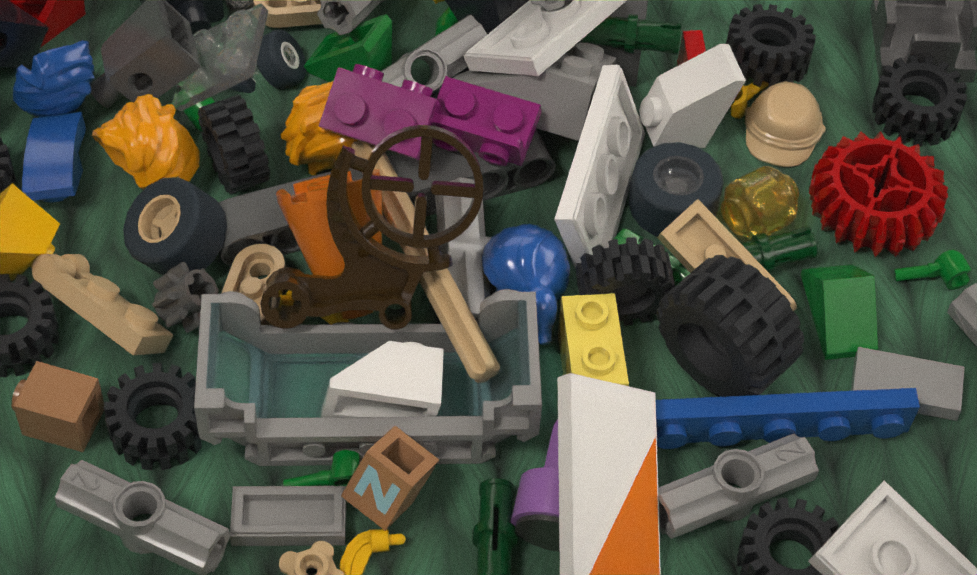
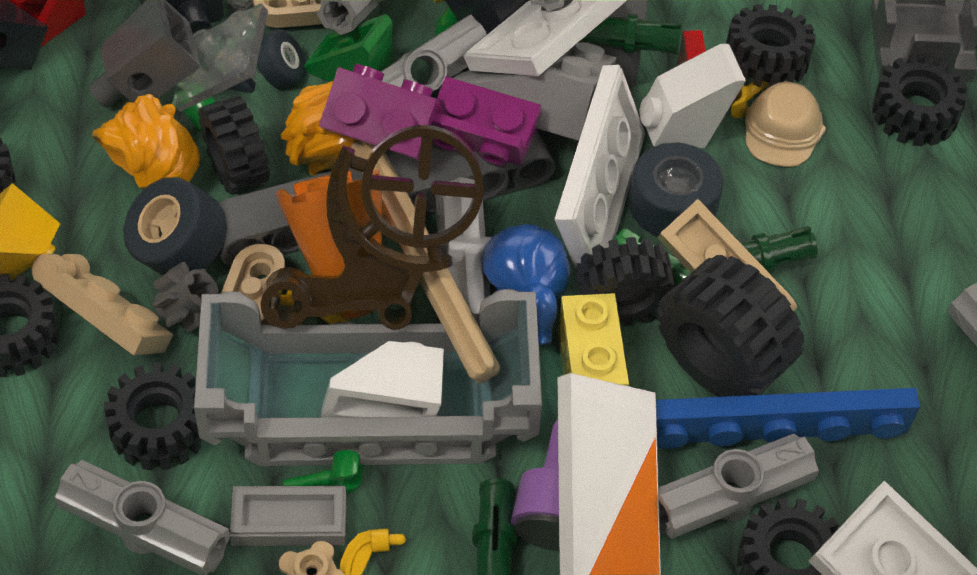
(52, 157): blue slope -> none
(56, 82): blue hair -> none
(58, 406): medium nougat brick -> none
(389, 477): medium nougat brick -> none
(760, 202): clear yellow head -> none
(842, 308): green slope -> none
(907, 204): red gear -> none
(937, 383): light grey tile -> none
(949, 266): green hand -> none

